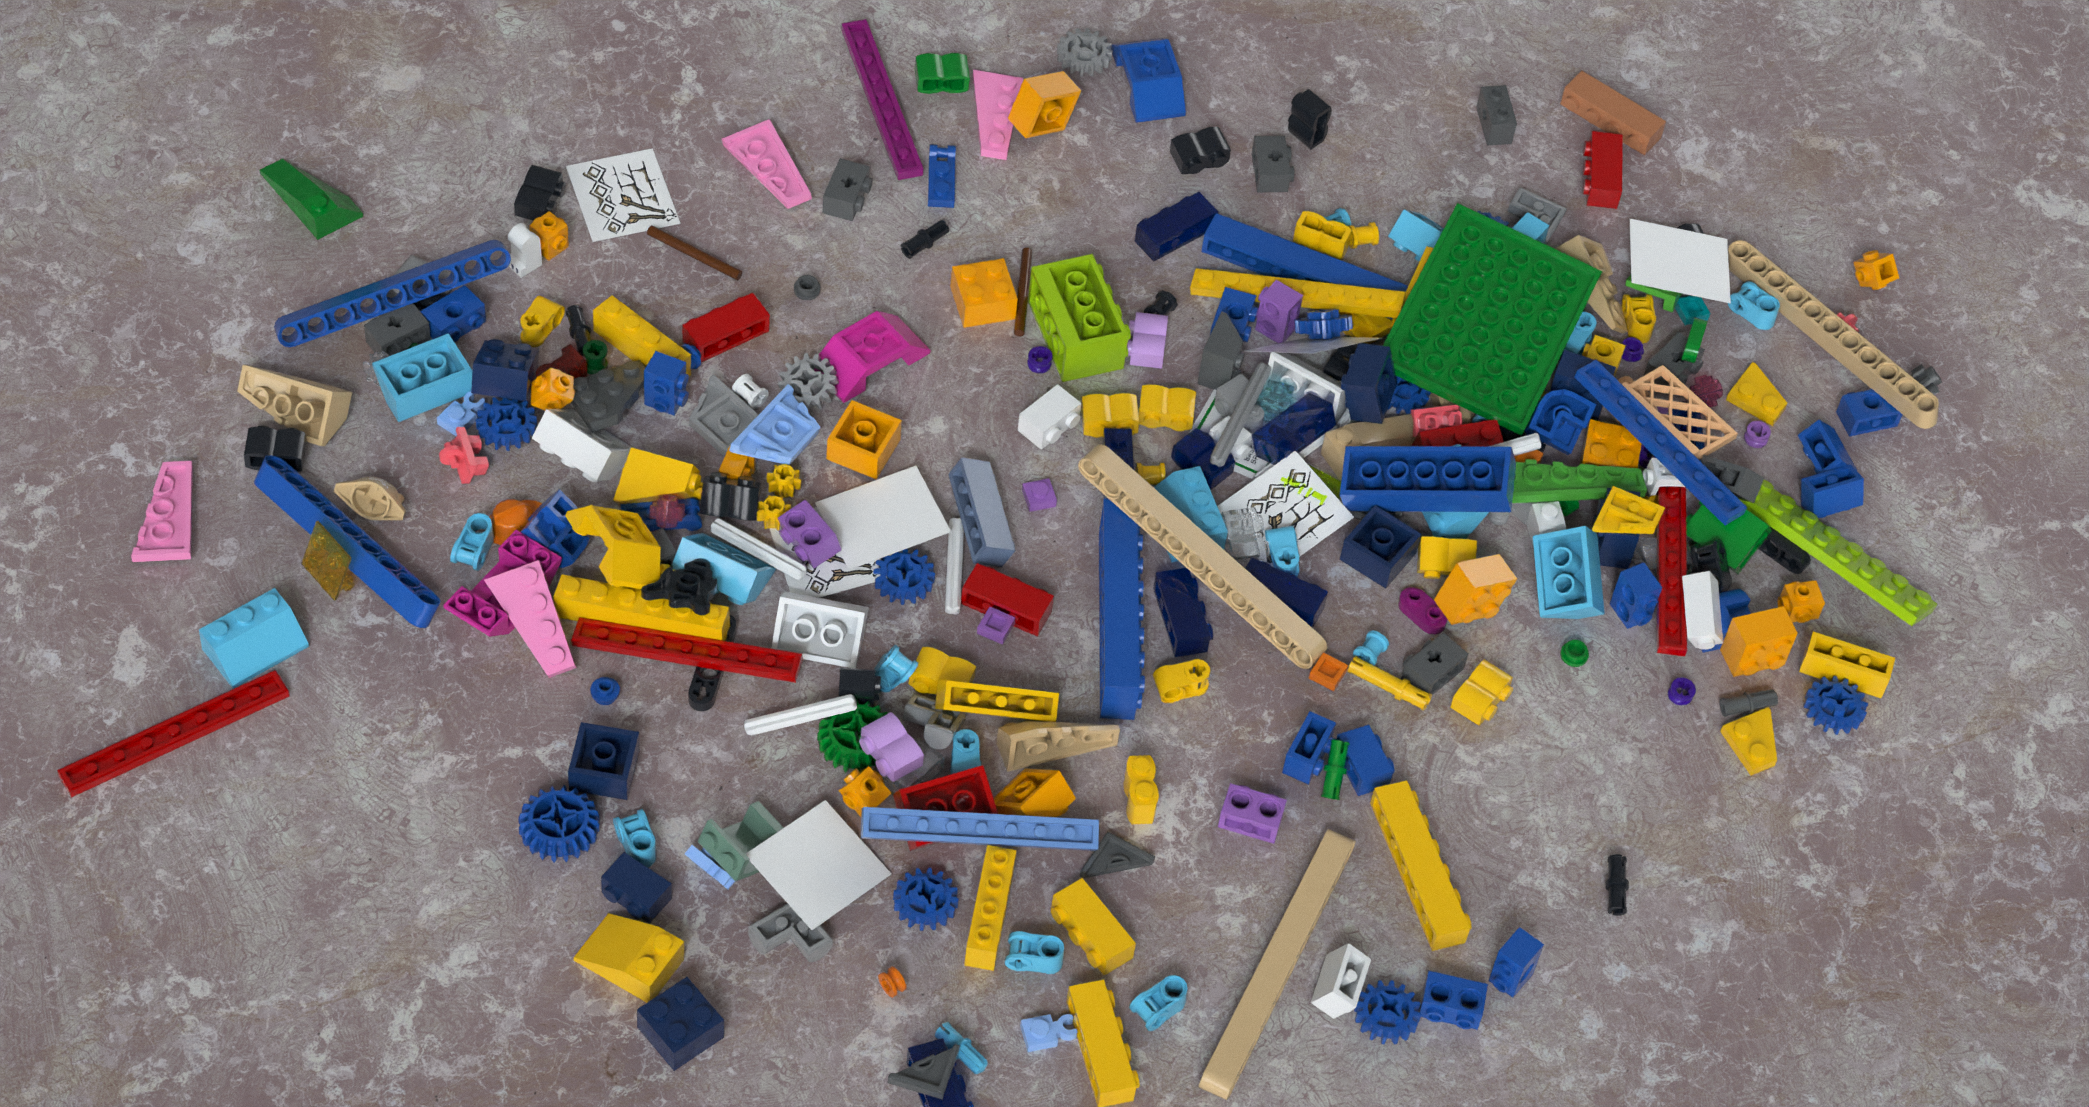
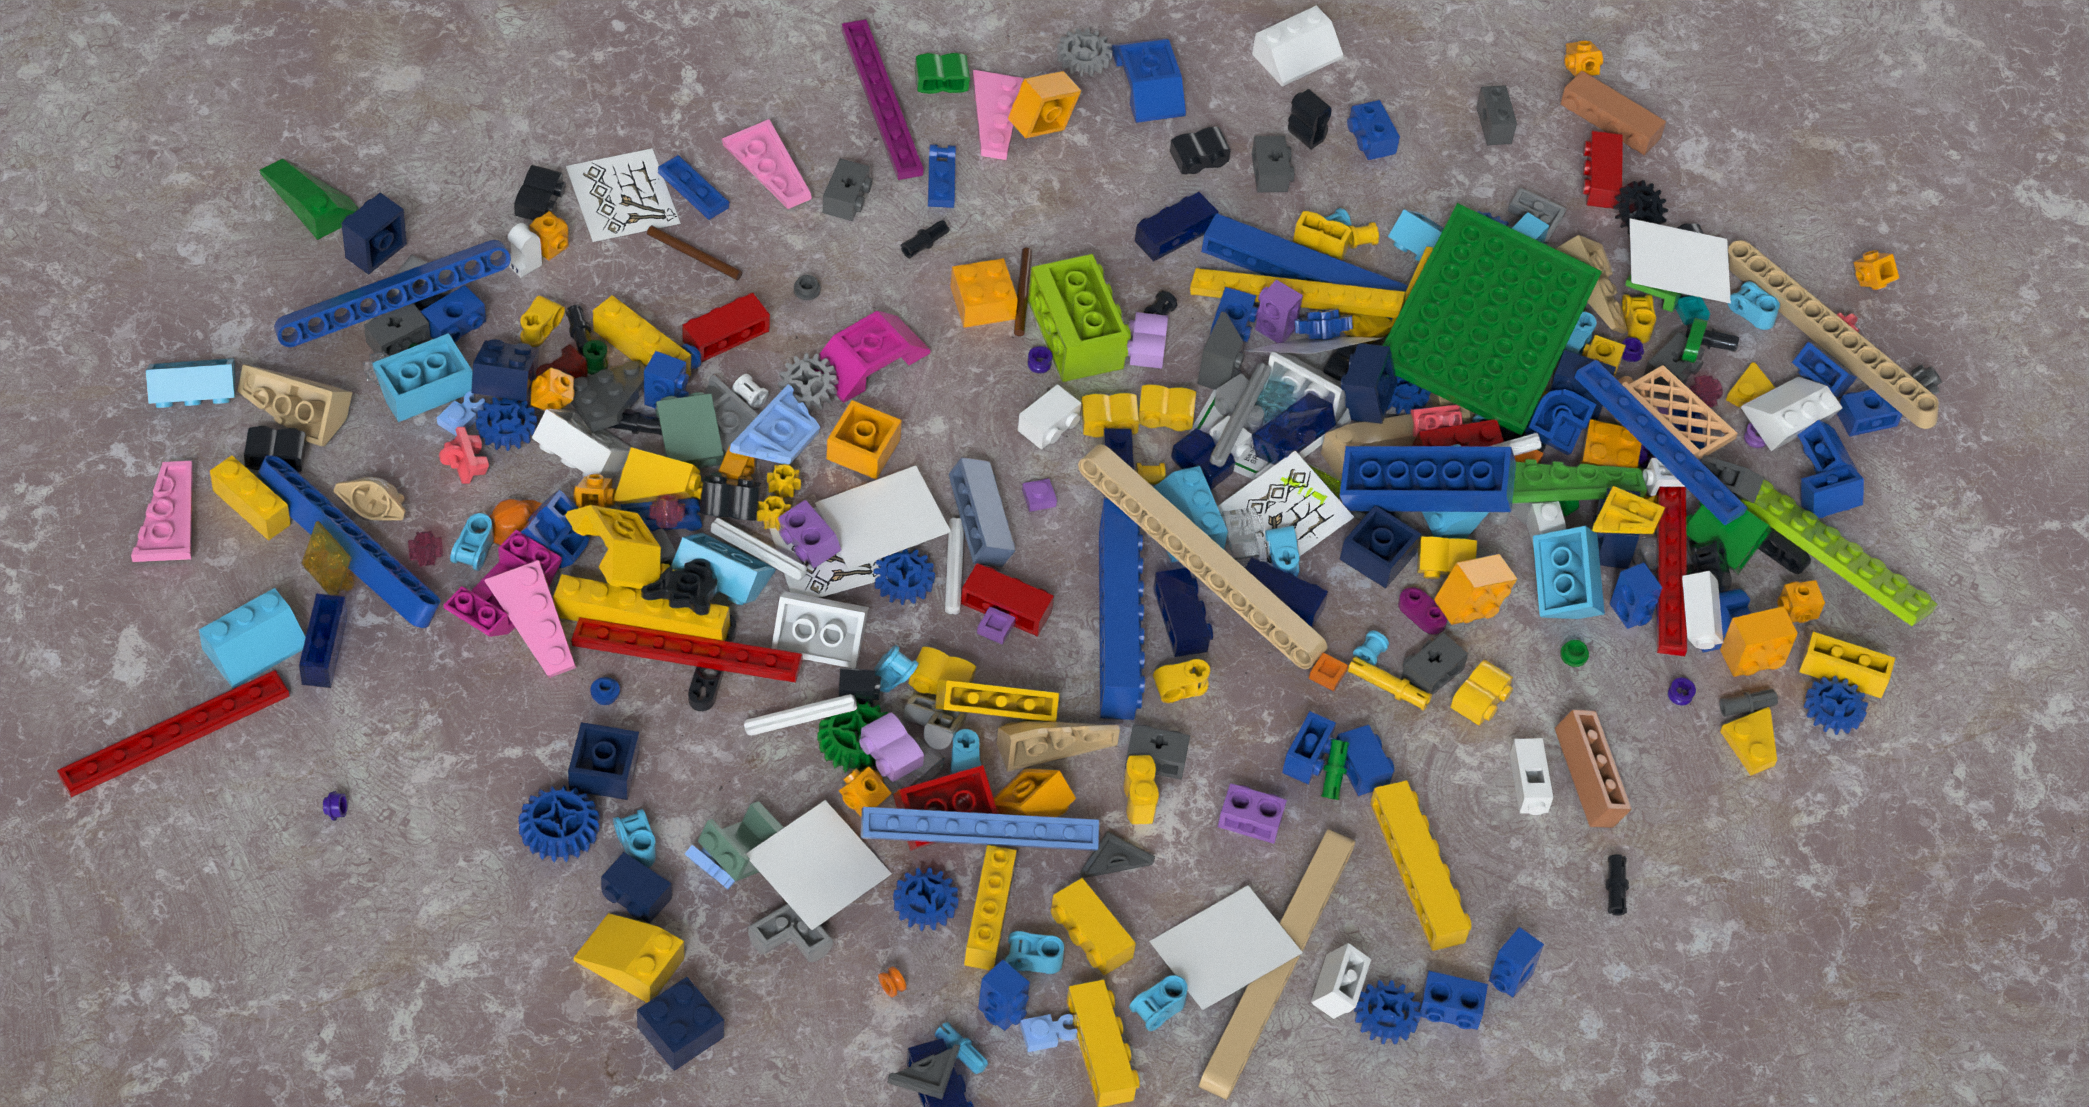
(191, 382): none -> medium azure slope
(250, 497): none -> yellow brick
(323, 640): none -> clear blue brick
(335, 805): none -> dark purple plate
(374, 233): none -> dark blue brick
(425, 548): none -> clear pink gear
(594, 491): none -> light orange brick
(638, 423): none -> black pin
(690, 429): none -> sand green panel
(693, 187): none -> blue tile
(1004, 996): none -> blue brick
(1165, 747): none -> dark grey brick
(1225, 947): none -> white sticker
(1297, 46): none -> white slope
(1373, 130): none -> blue brick
(1531, 776): none -> white brick
(1583, 57): none -> light orange brick
(1592, 769): none -> nougat brick
(1640, 203): none -> black gear
(1718, 340): none -> black axle
(1790, 410): none -> white slope
(1824, 369): none -> blue brick

